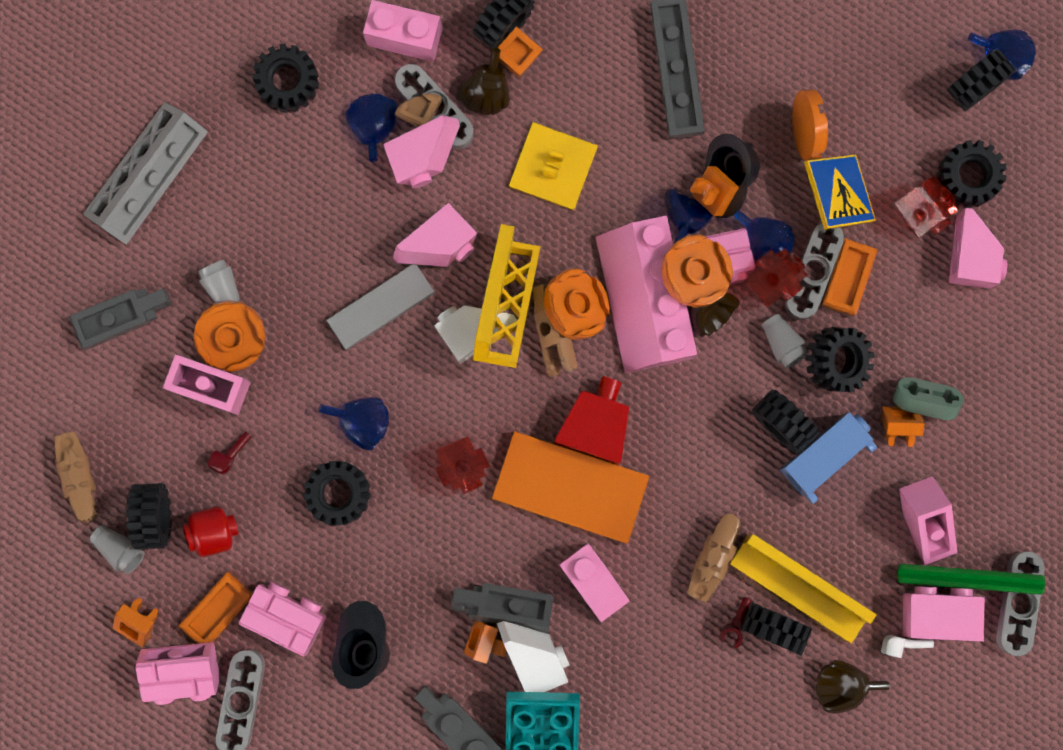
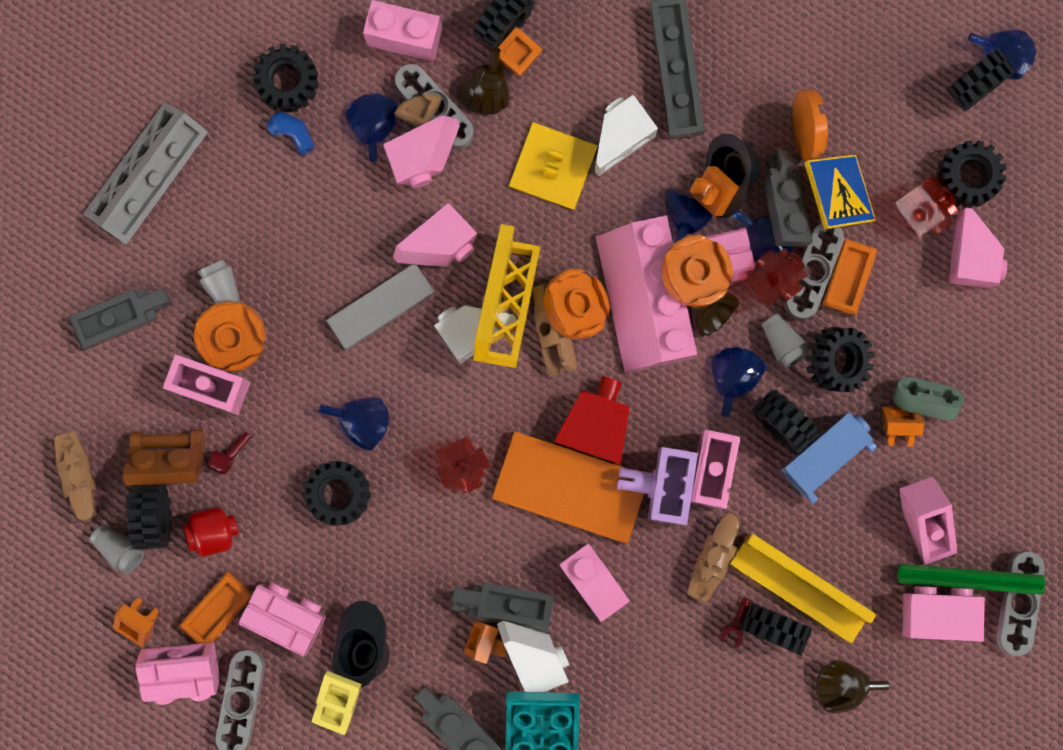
(164, 466): none -> dark orange plate
(286, 124): none -> blue arm
(336, 703): none -> light yellow slope
(623, 132): none -> white slope
(667, 486): none -> lavender brick
(714, 468): none -> bright pink brick
(736, 374): none -> clear blue piece
(786, 202): none -> dark grey hinge
(895, 645): white hand -> none

